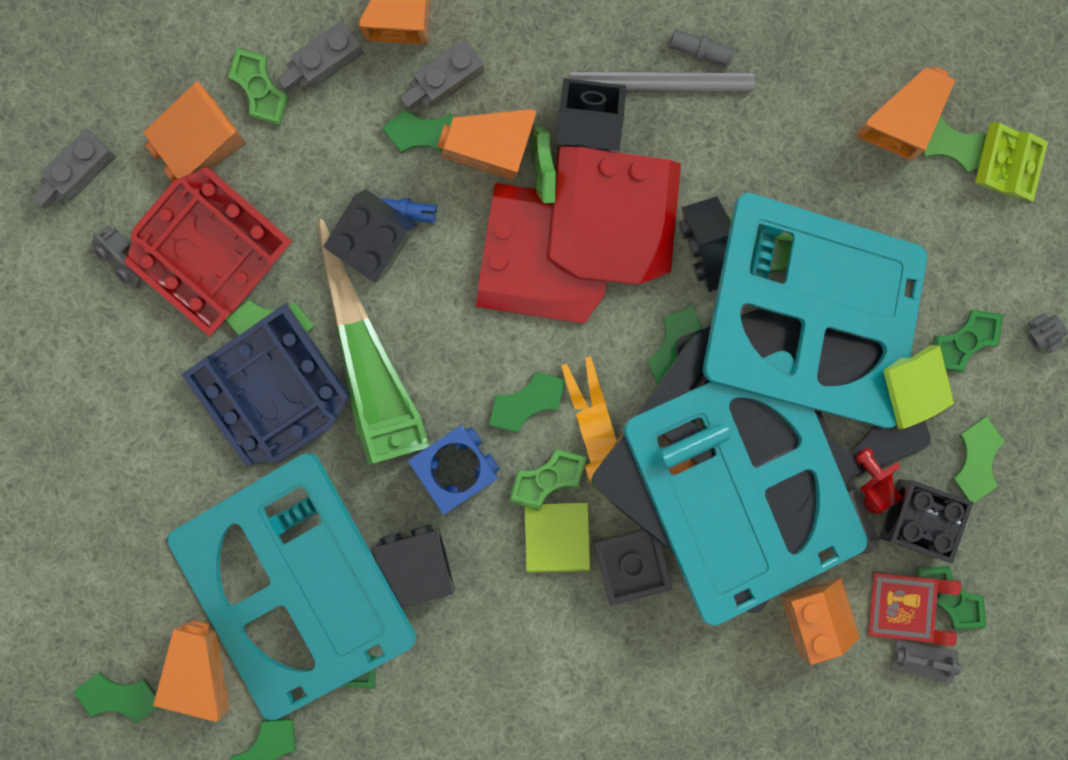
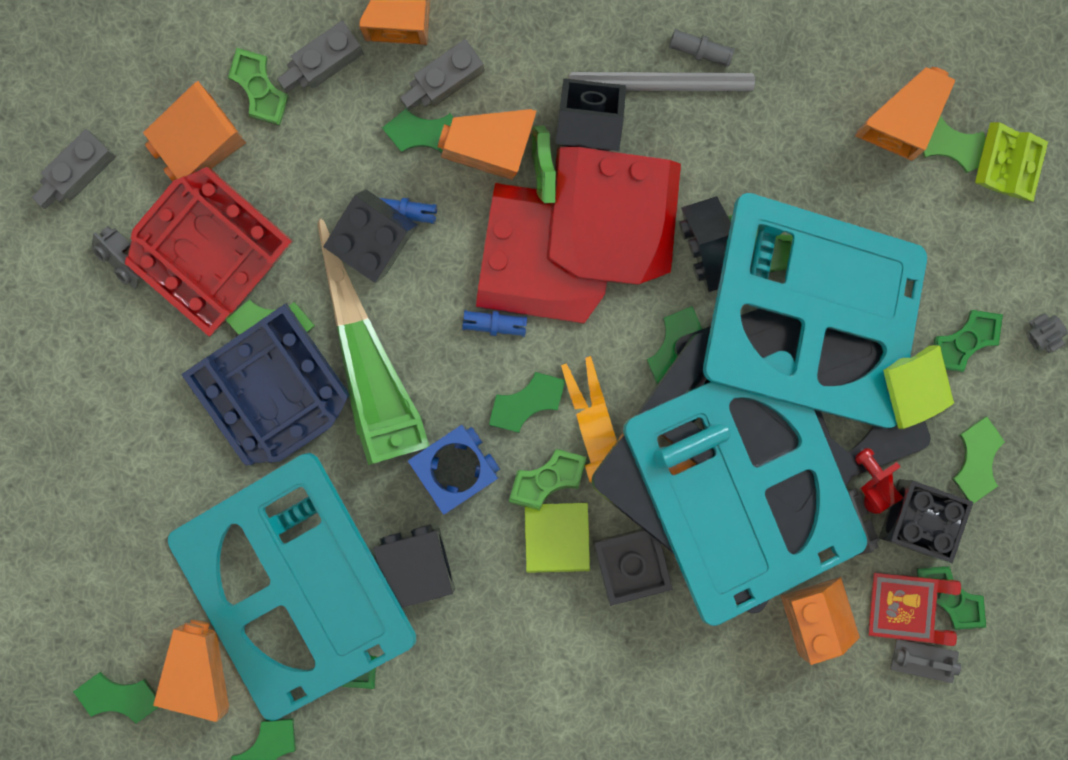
(494, 323): none -> blue pin

